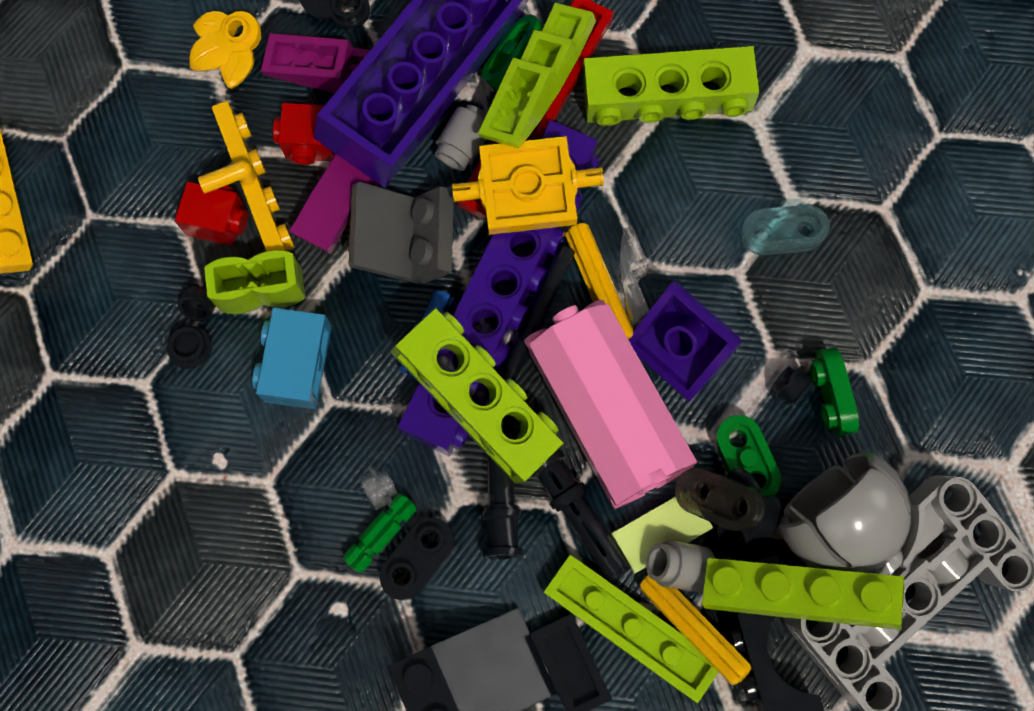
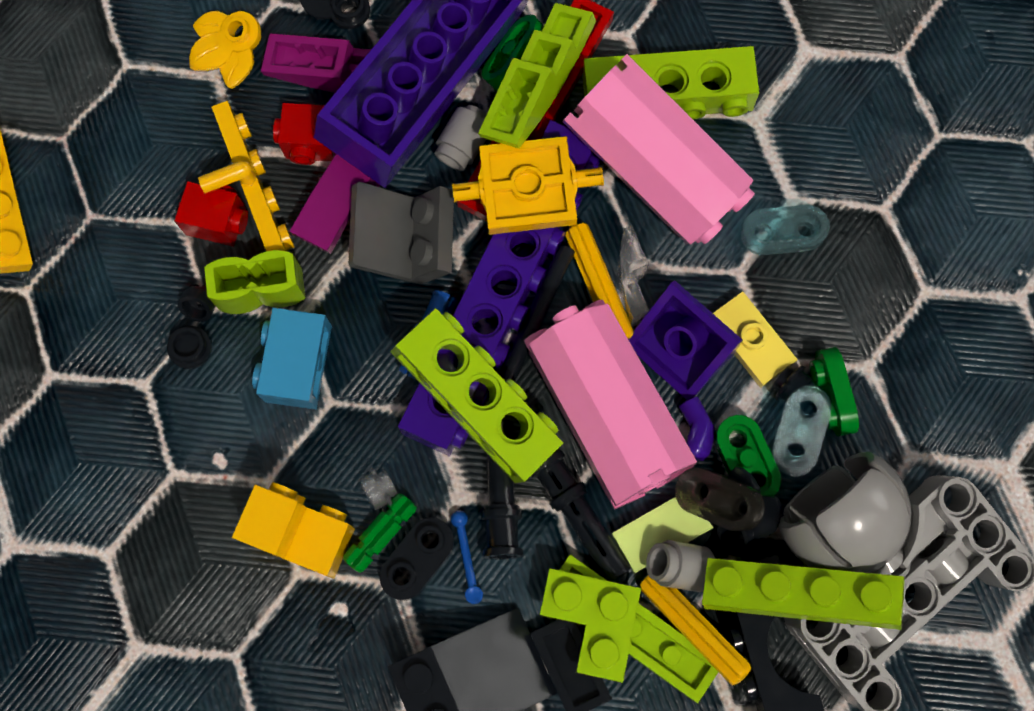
(286, 528): none -> yellow brick
(473, 594): none -> blue hinge
(606, 612): none -> lime plate
(660, 152): none -> bright pink brick
(701, 428): none -> dark purple arm
(762, 349): none -> light yellow plate
(801, 429): none -> clear light blue plate

